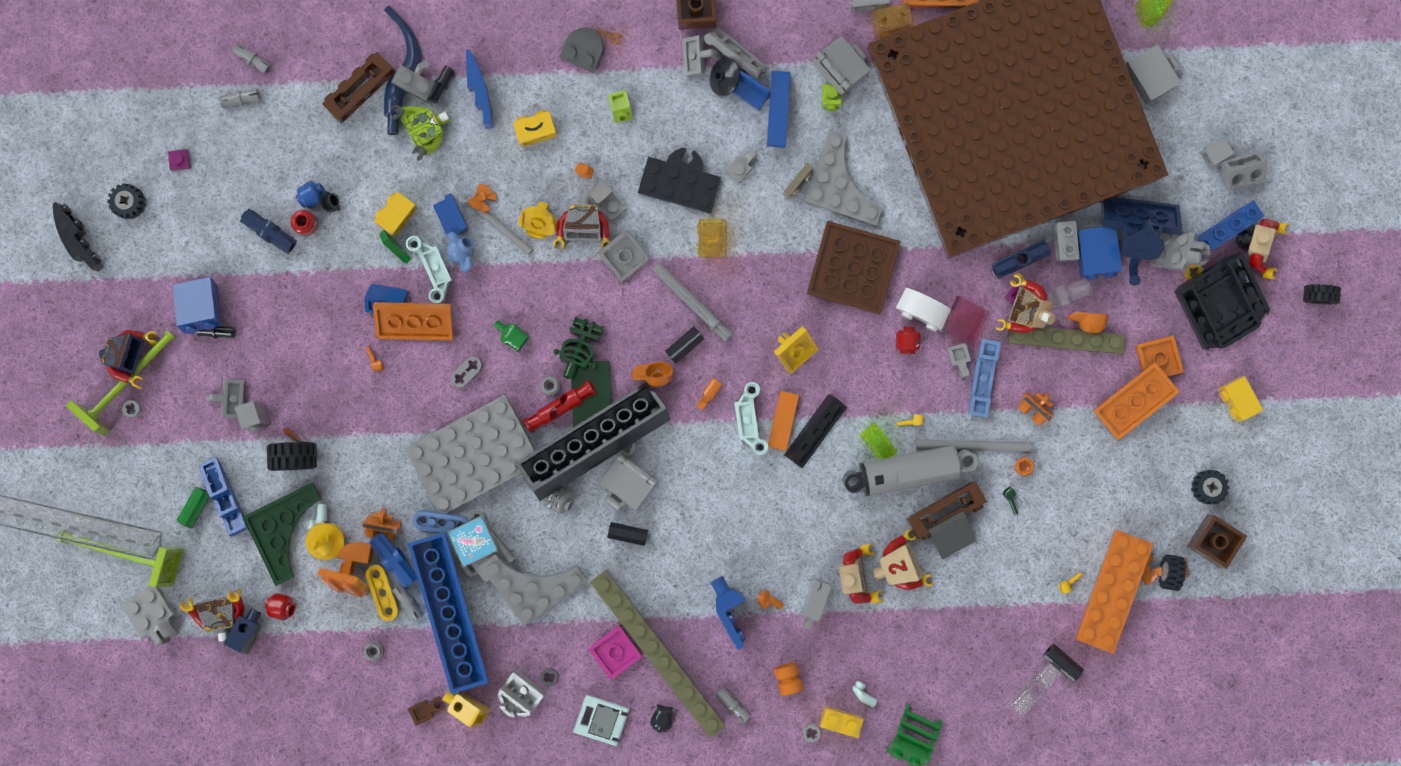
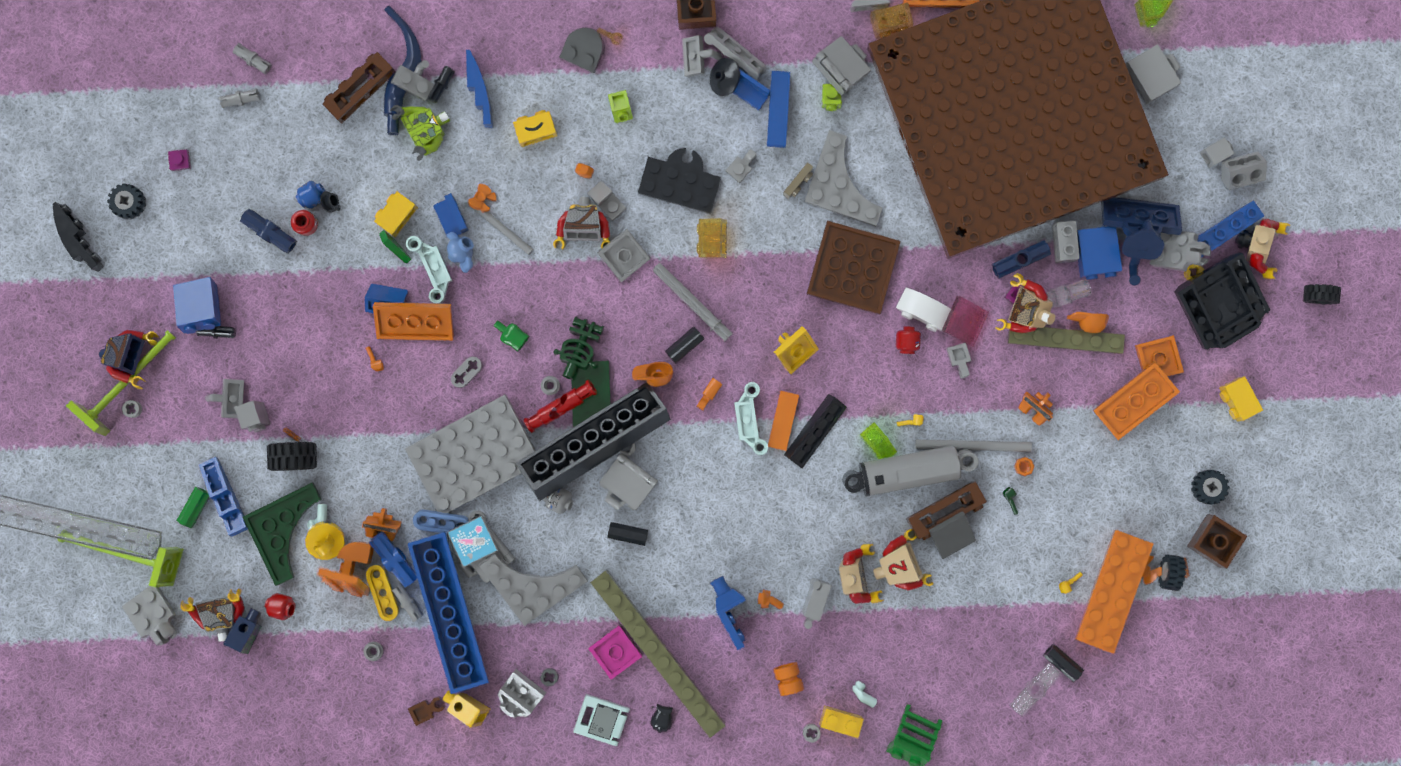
(538, 221): yellow tile -> none
(733, 705): light grey pin -> none
(983, 377): medium blue slope -> none

